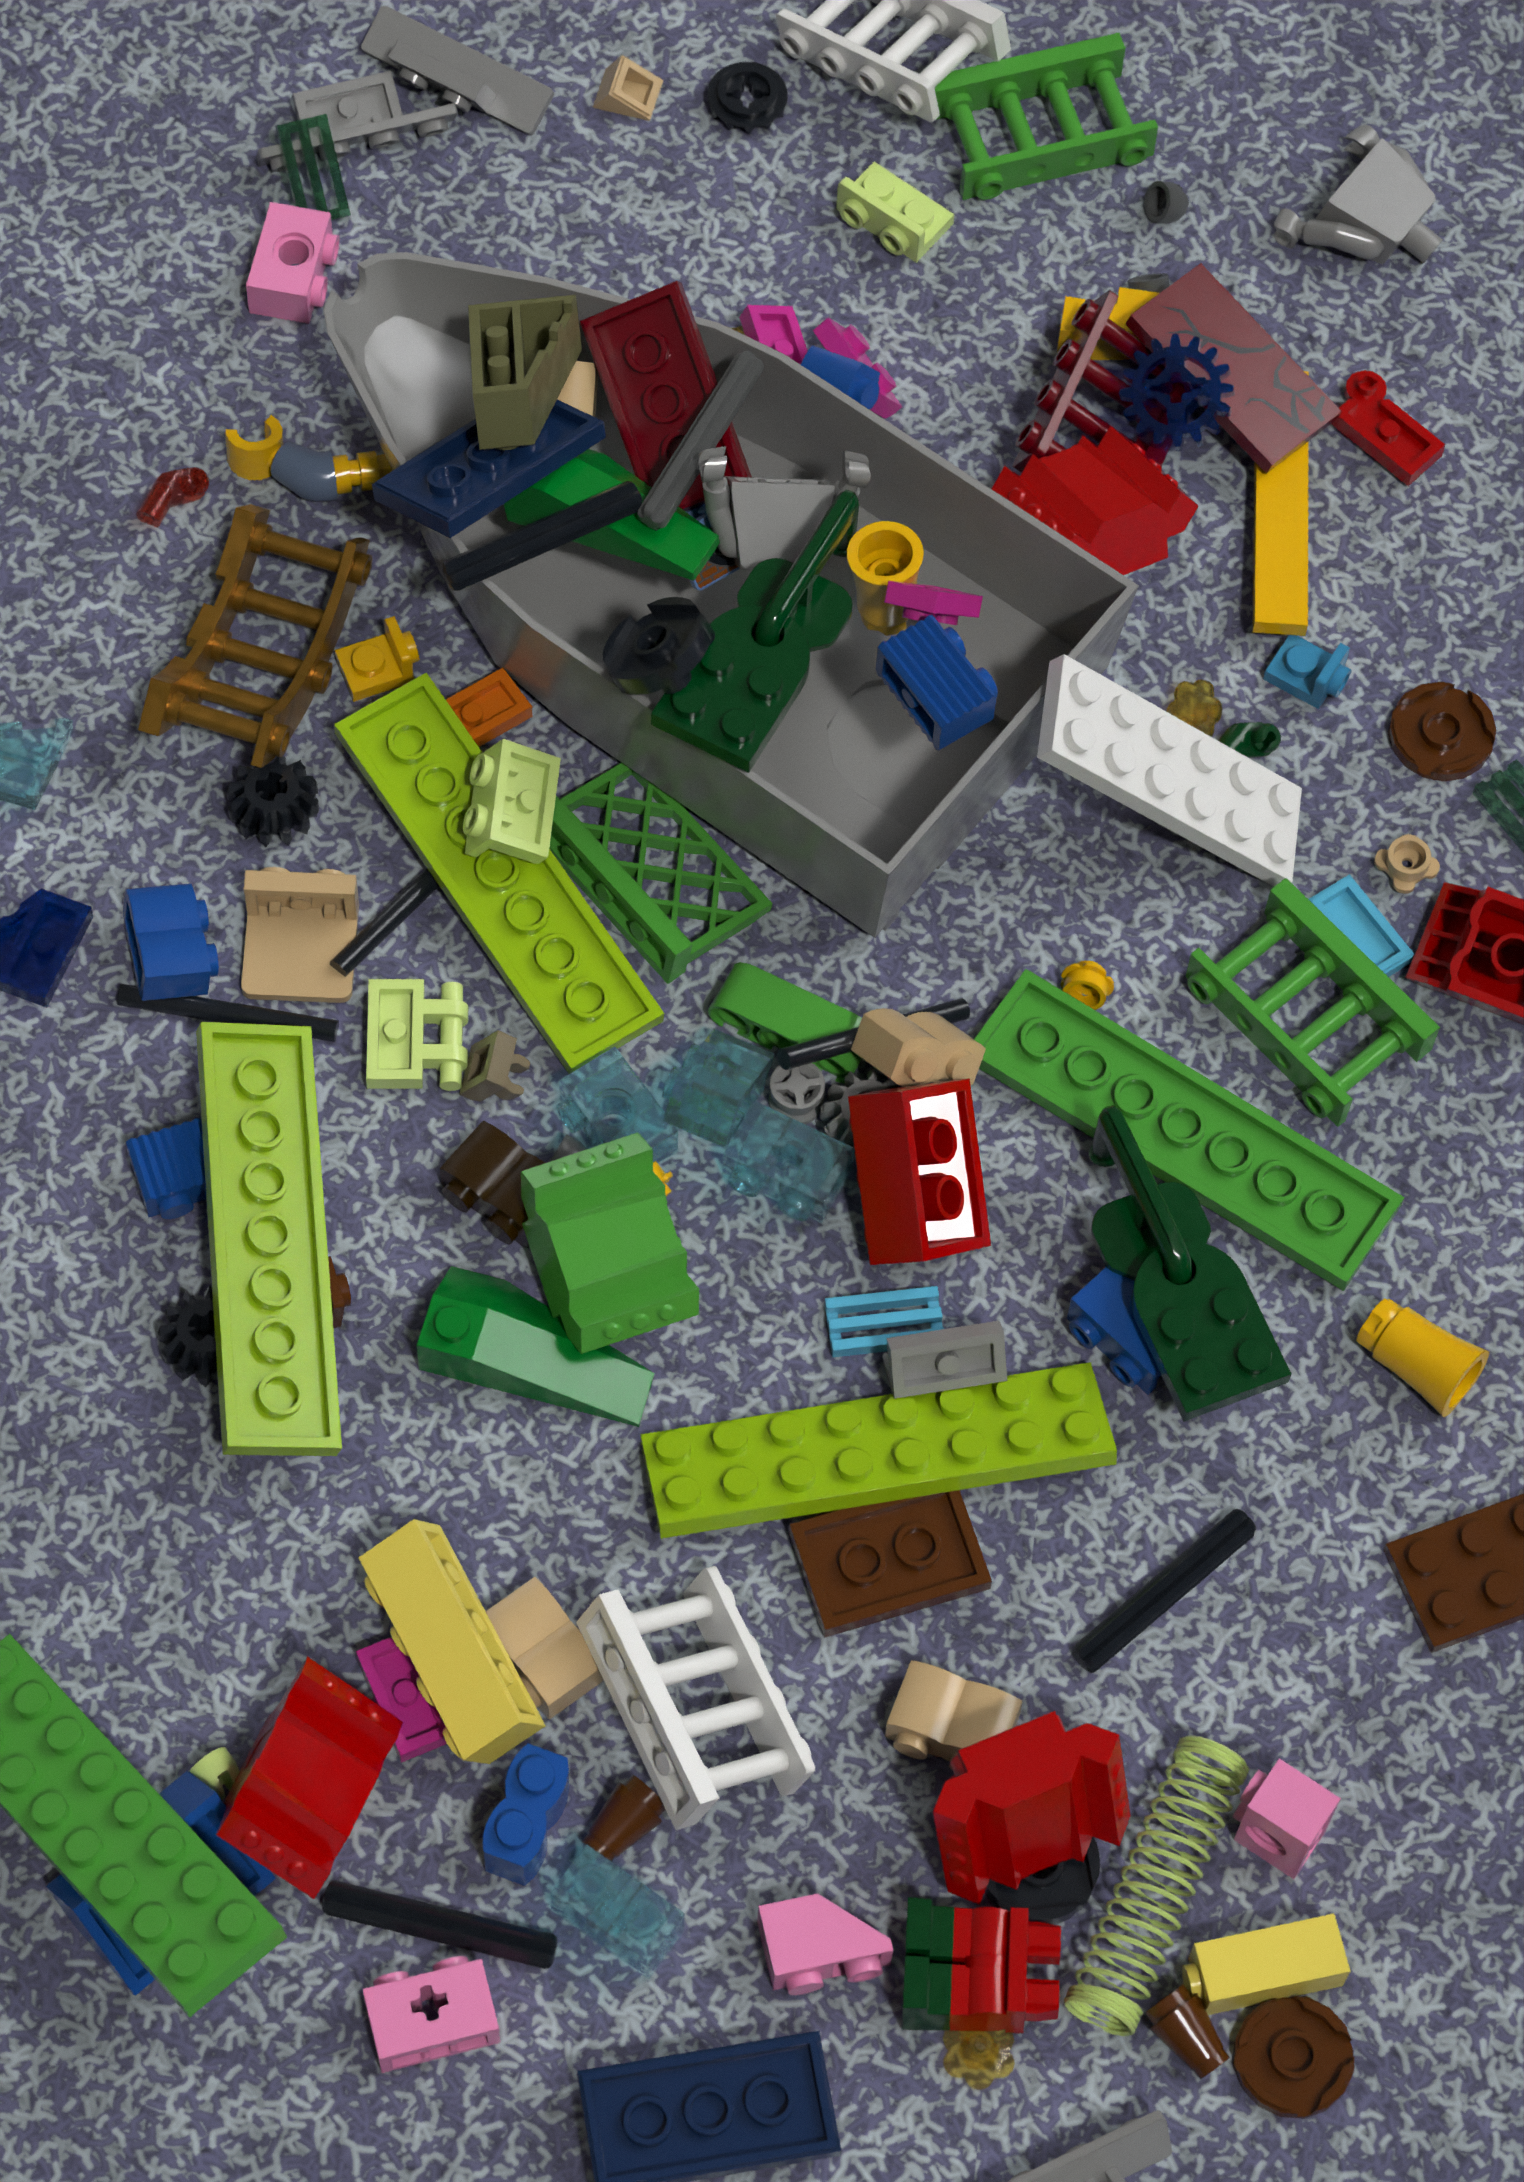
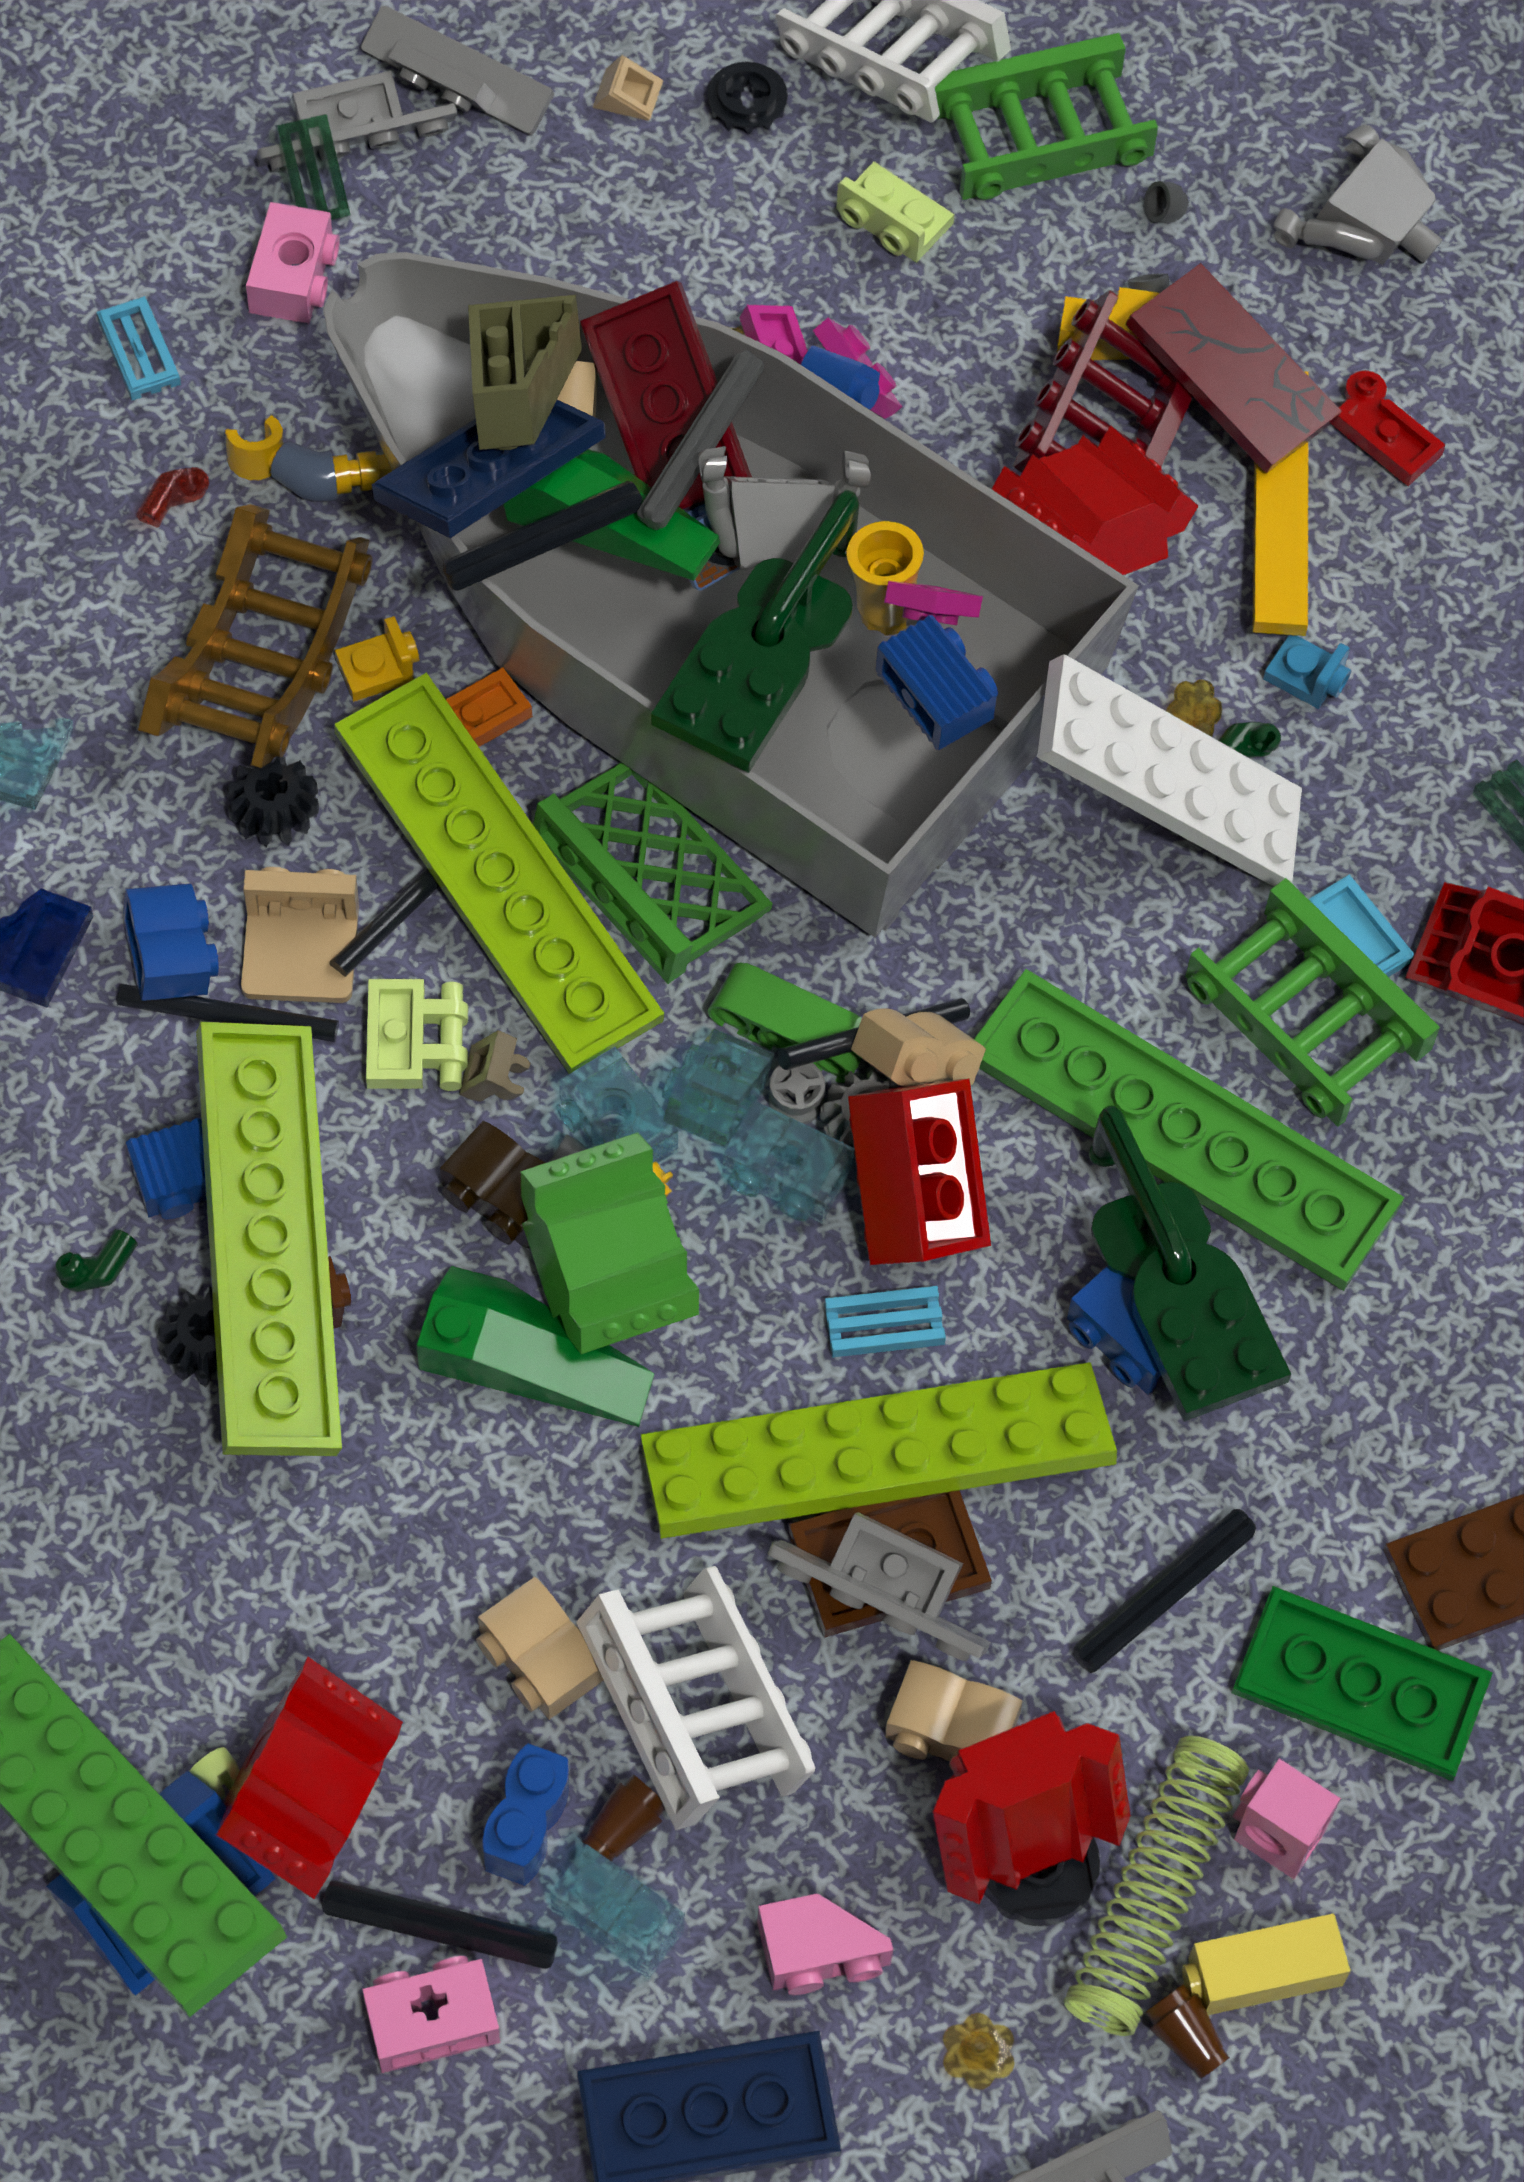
(96, 1271): none -> dark green arm
(151, 381): none -> medium azure tile
(394, 1688): dark pink plate -> none
(450, 1643): light yellow brick -> none
(512, 802): yellowish green bracket -> none
(658, 647): black plate -> none
(891, 1575): none -> light grey bracket
(945, 1359): light grey panel -> none
(972, 1968): red hips -> none
(1087, 979): yellow plate -> none
(1199, 392): clear blue gear -> none
(1281, 2075): reddish brown tile -> none
(1362, 1683): none -> green tile
(1411, 849): tan plate -> none
(1422, 1354): yellow plant -> none
(1434, 745): reddish brown tile -> none

